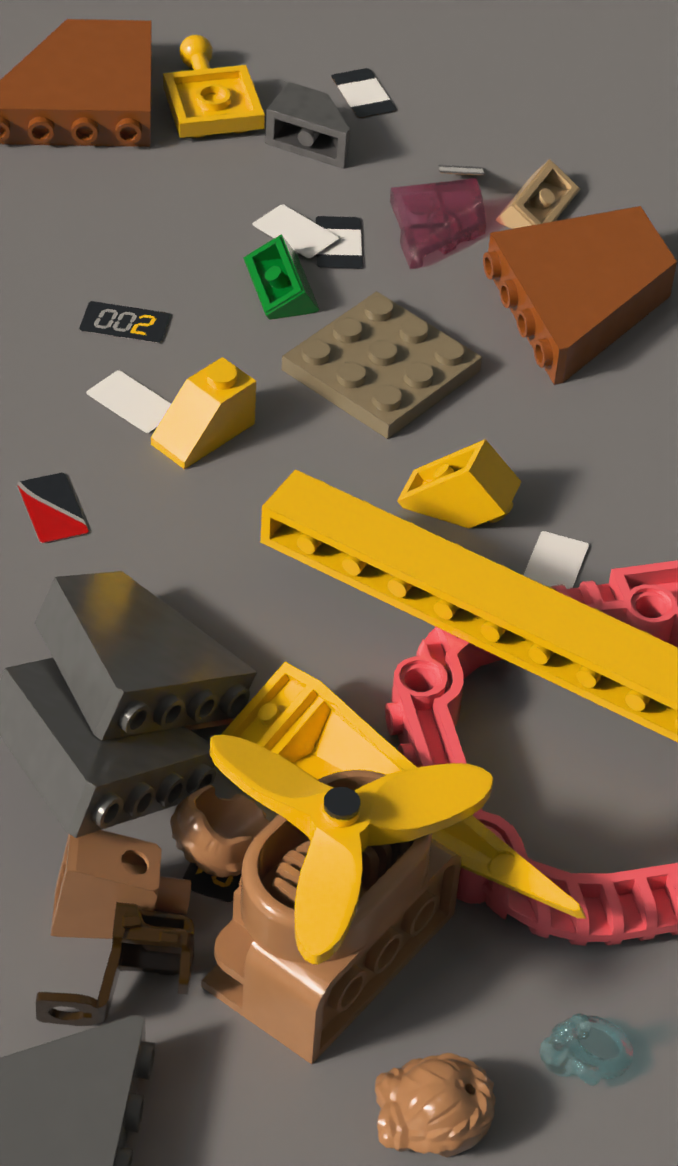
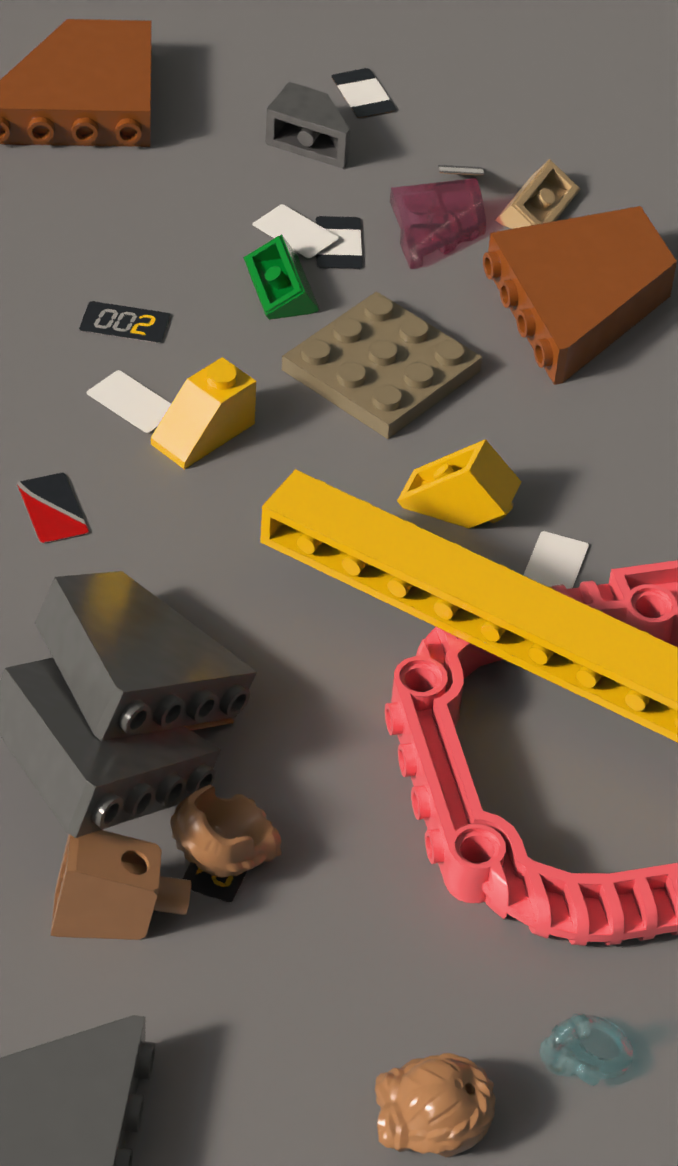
(130, 931): dark brown piece -> none
(211, 98): yellow plate -> none
(325, 736): yellow plate -> none
(335, 888): brick -> none

